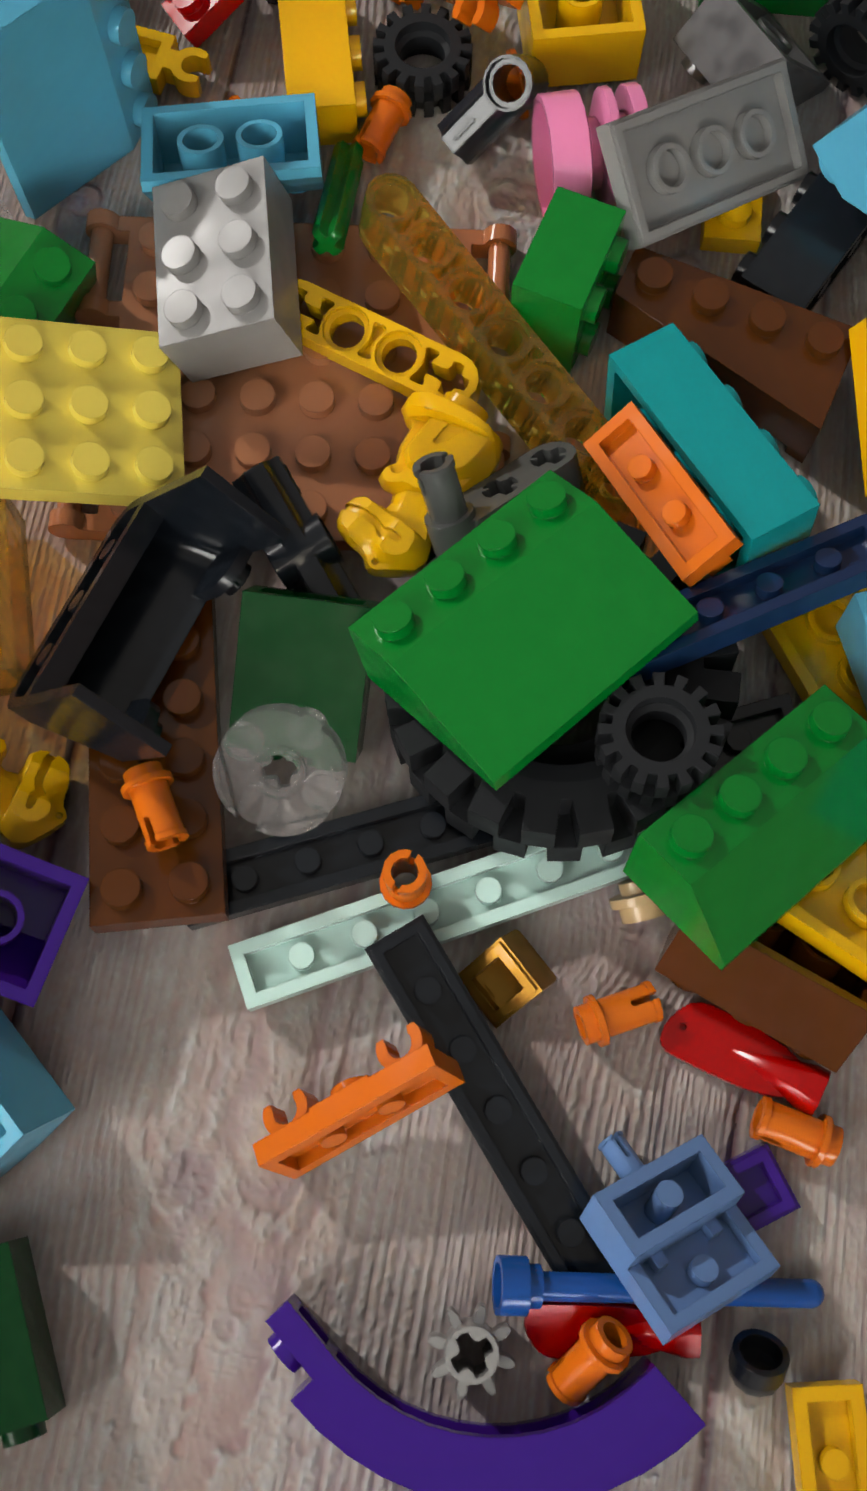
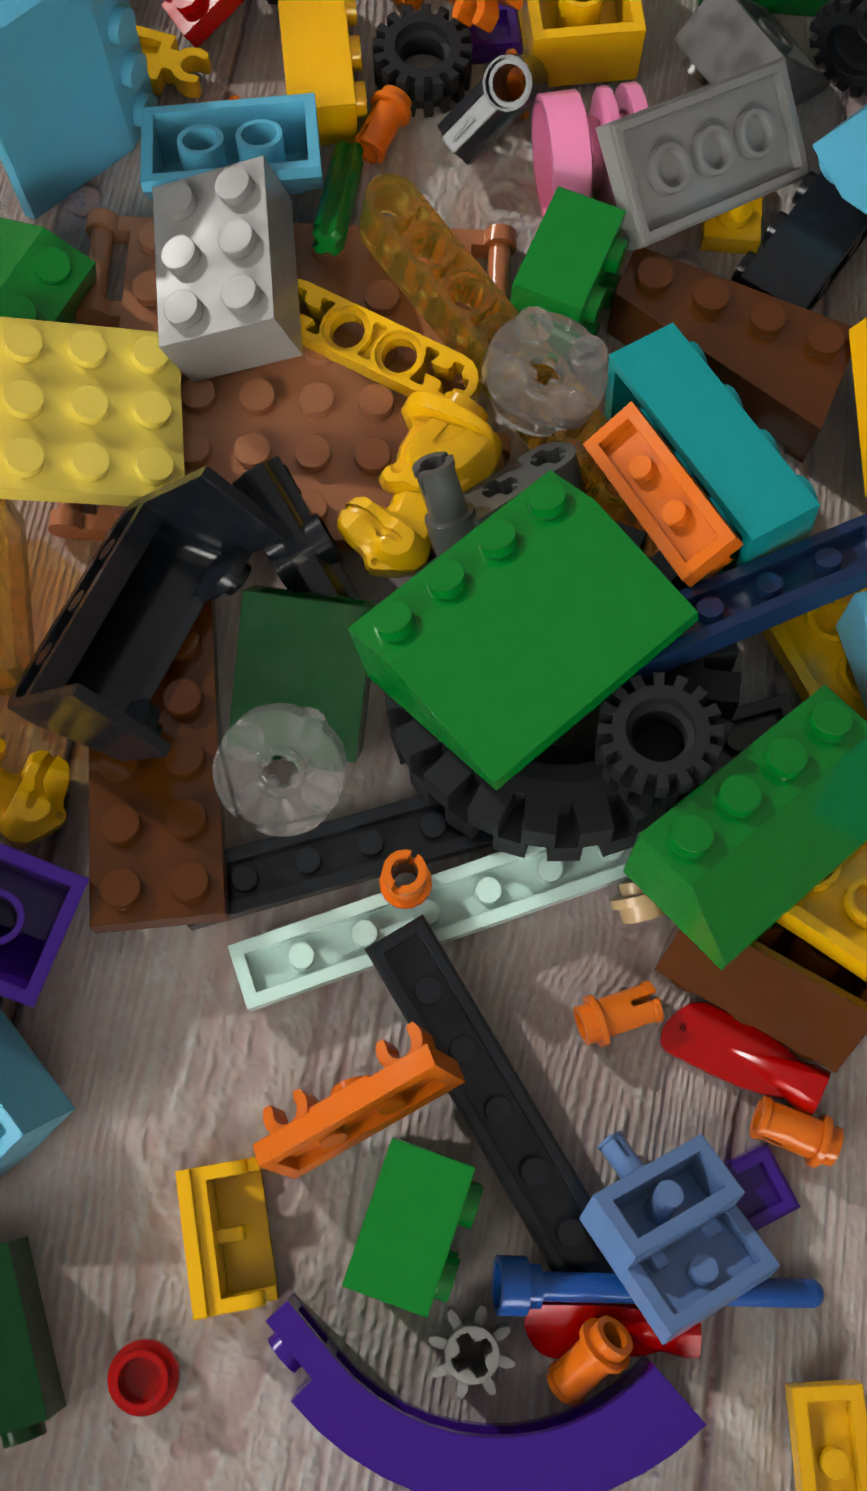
(143, 1377): none -> red plate
(154, 805): orange pin -> none
(226, 1237): none -> yellow hinge
(410, 1228): none -> green brick
(503, 37): none -> dark purple tile
(506, 977): pearl gold slope -> none
(554, 341): none -> clear plate
(758, 1362): black hinge -> none

